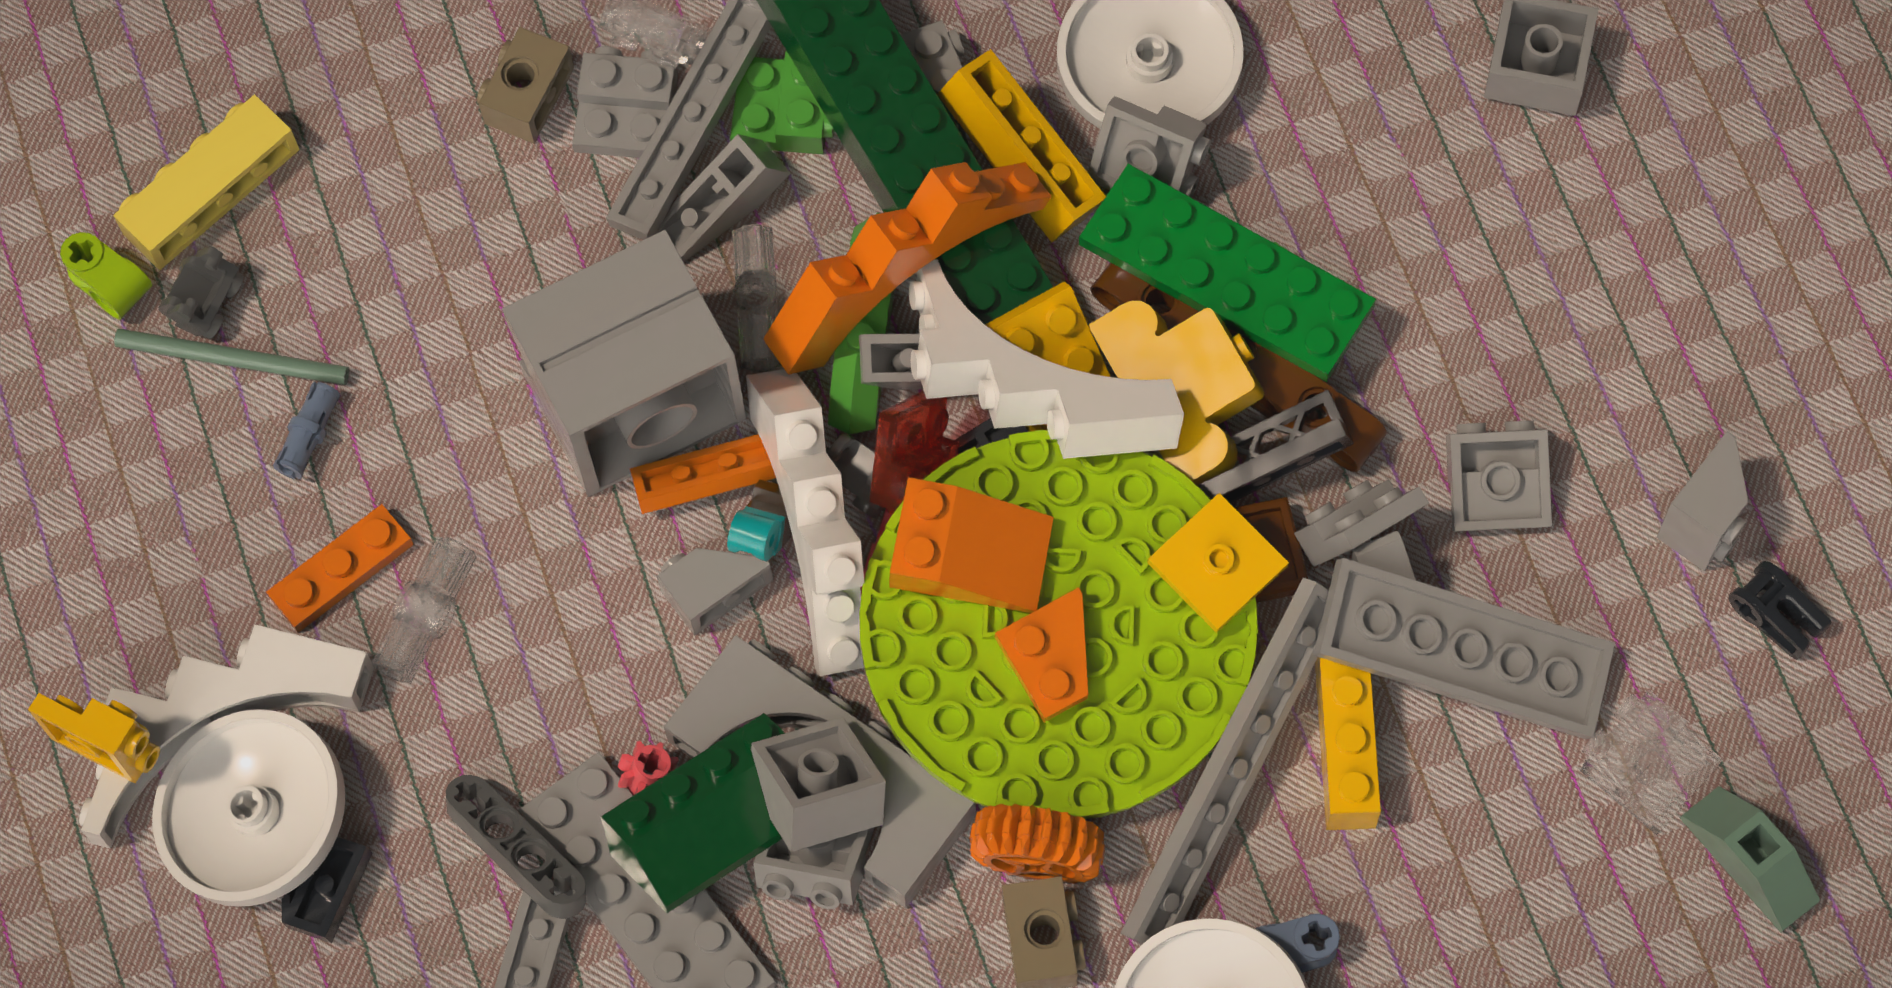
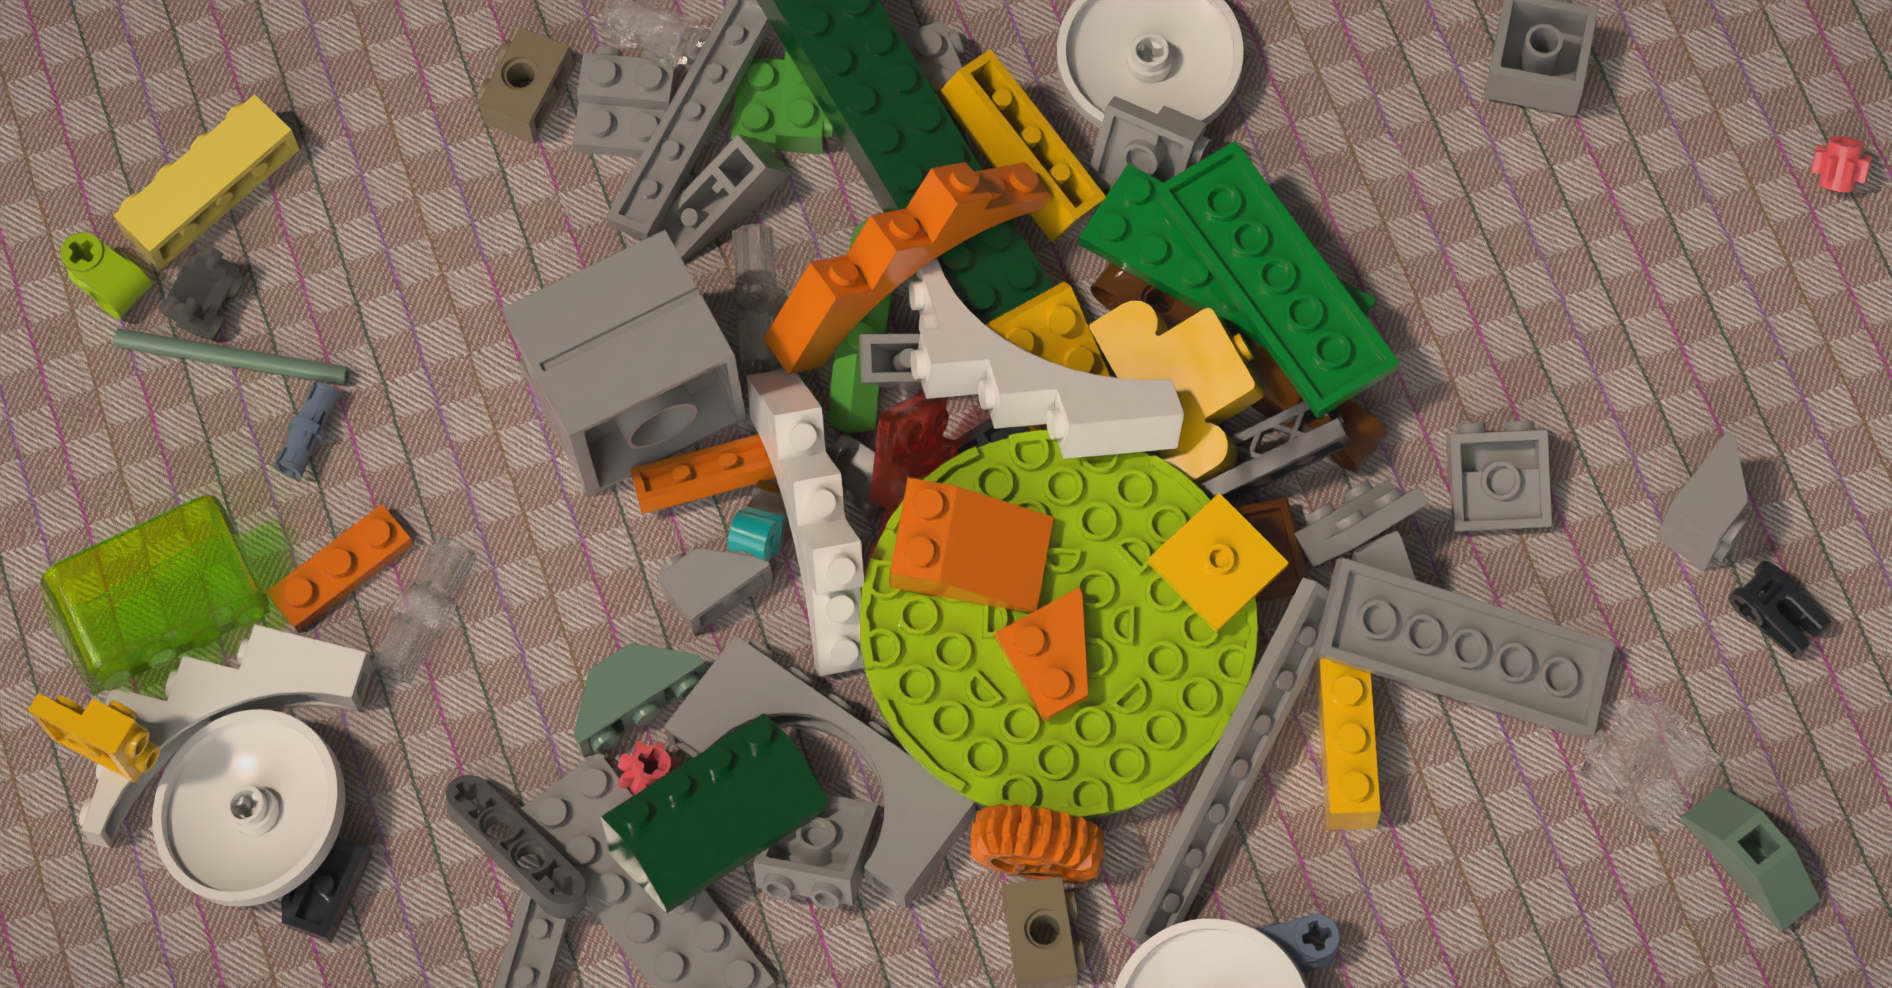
(152, 594): none -> clear neon green windscreen
(631, 691): none -> sand green slope
(819, 784): light grey slope -> none
(1277, 279): none -> green plate
(1841, 164): none -> coral gear

